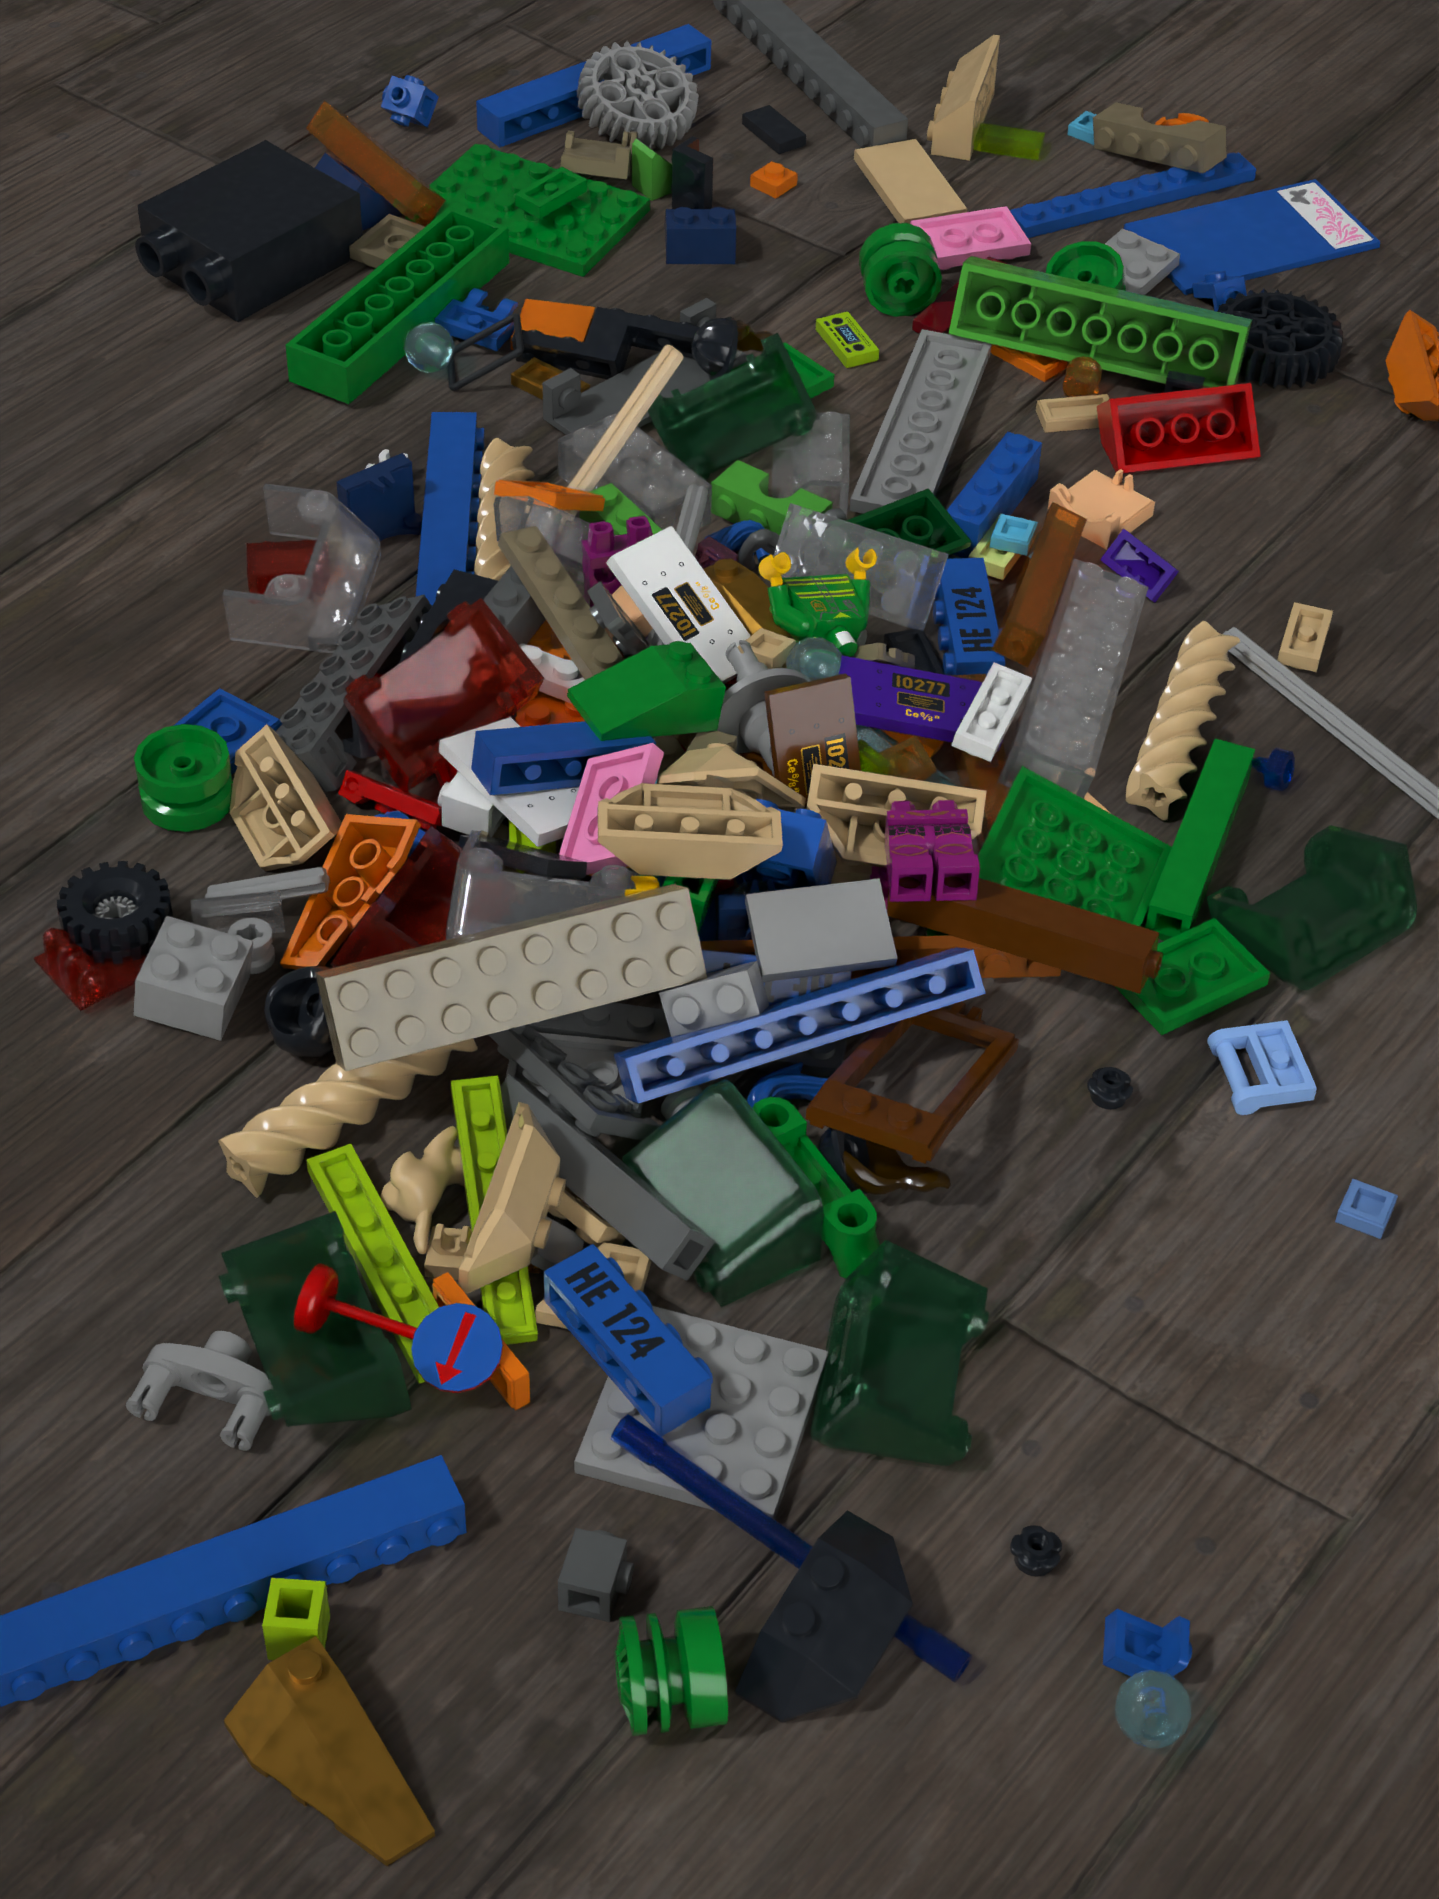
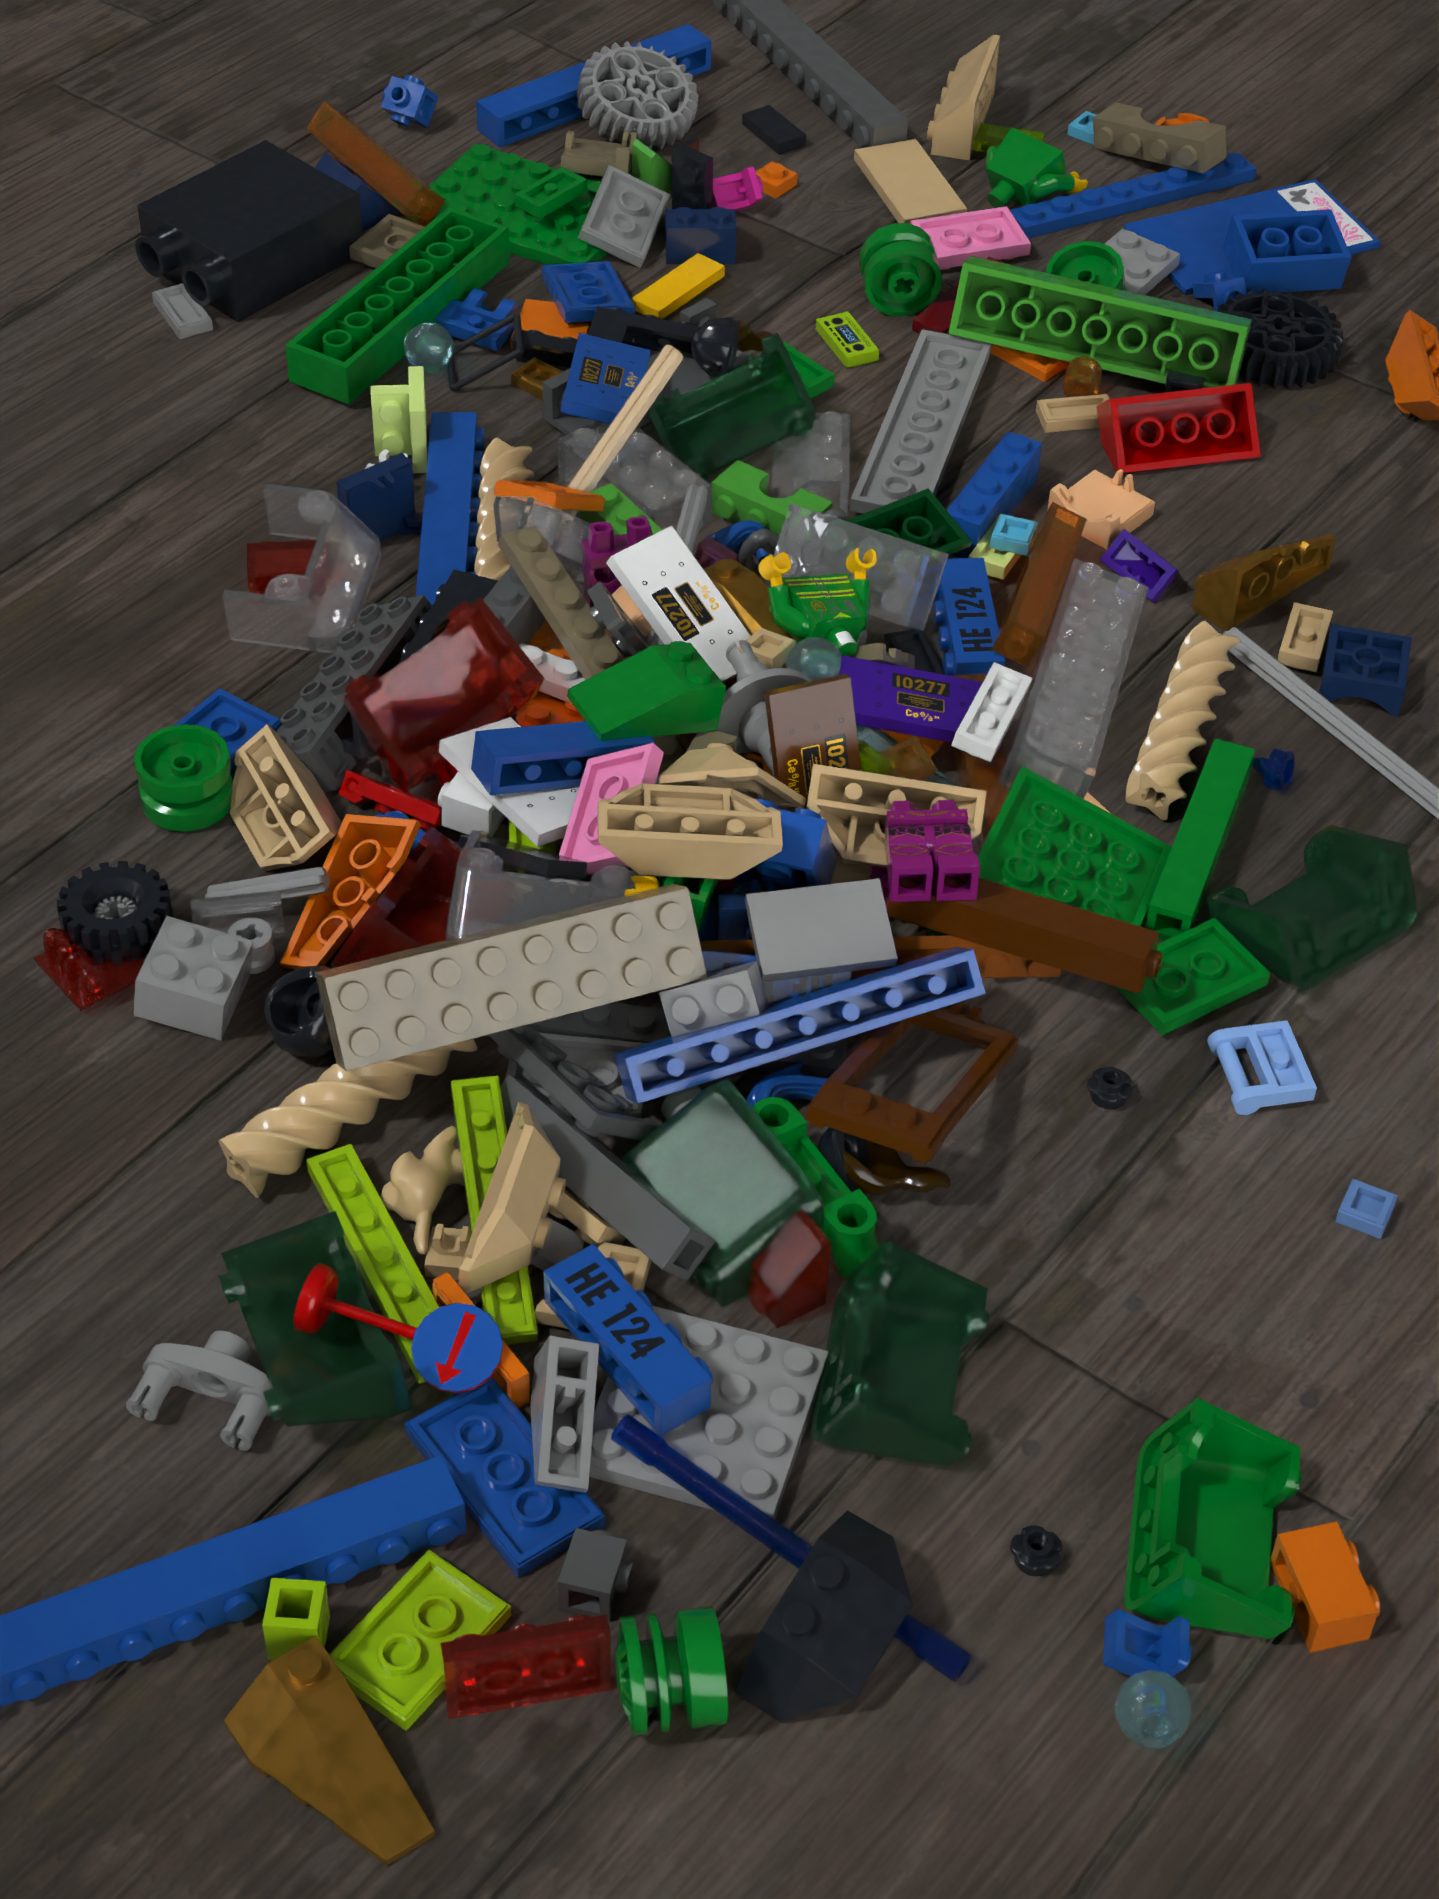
(182, 311): none -> light grey tile
(396, 1648): none -> lime tile
(401, 419): none -> yellowish green bracket
(493, 1467): none -> blue tile
(526, 1665): none -> clear red plate
(563, 1412): none -> light grey slope
(583, 288): none -> blue tile
(602, 377): none -> blue tile
(624, 216): none -> light grey tile
(678, 286): none -> yellow tile
(737, 190): none -> dark pink bracket
(791, 1272): none -> clear red slope
(1027, 171): none -> green torso
(1208, 1523): none -> green windscreen
(1257, 580): none -> pearl gold wedge
(1287, 251): none -> blue brick
(1325, 1586): none -> orange brick
(1366, 666): none -> dark blue piece

